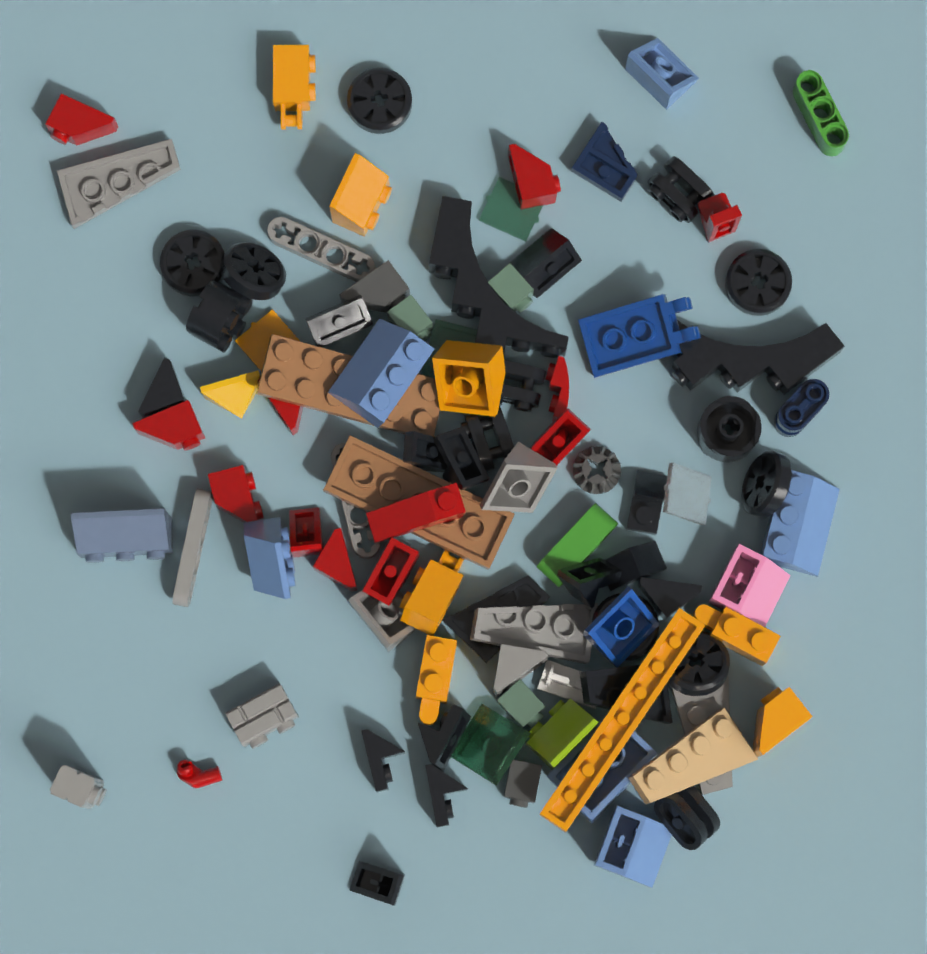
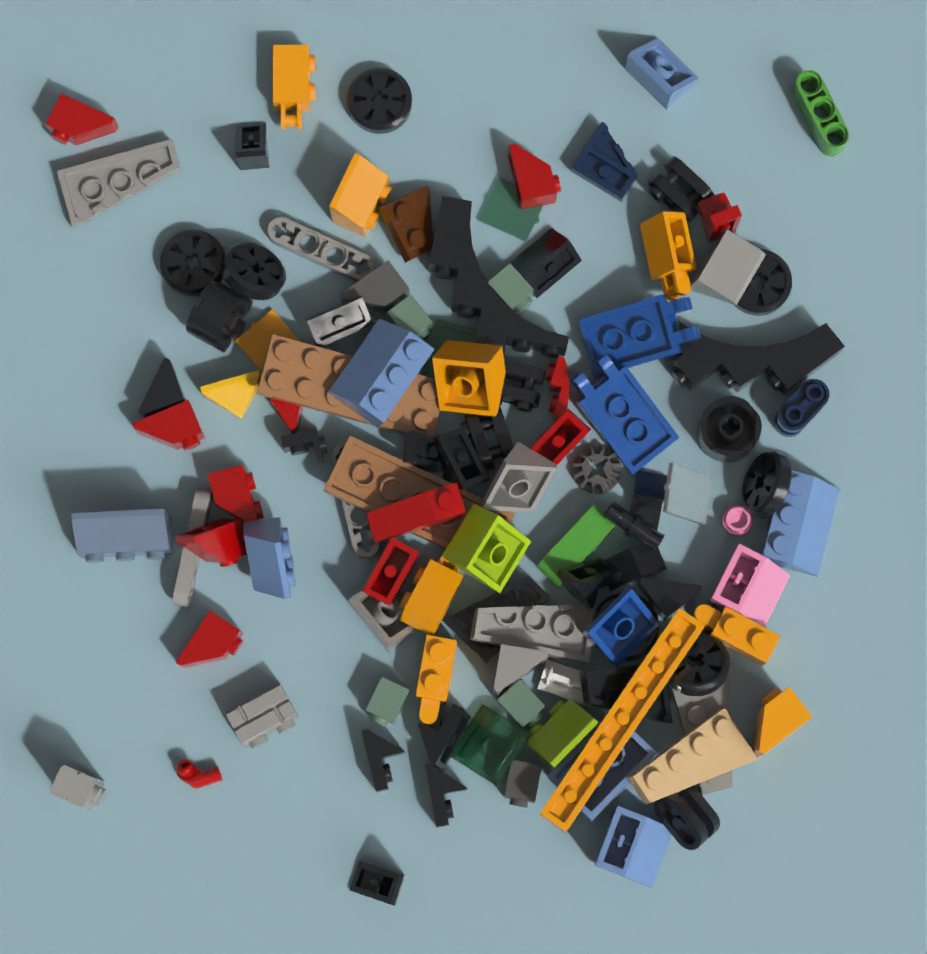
(211, 642): none -> red slope
(216, 541): none -> red slope
(252, 146): none -> black slope
(300, 442): none -> black bracket
(305, 532): red slope -> none
(335, 562): red slope -> none
(387, 702): none -> sand green brick
(410, 223): none -> reddish brown wing
(486, 548): none -> lime slope
(624, 414): none -> blue tile
(633, 526): none -> black pin
(669, 252): none -> light orange brick
(727, 268): none -> light grey slope
(737, 520): none -> bright pink plate

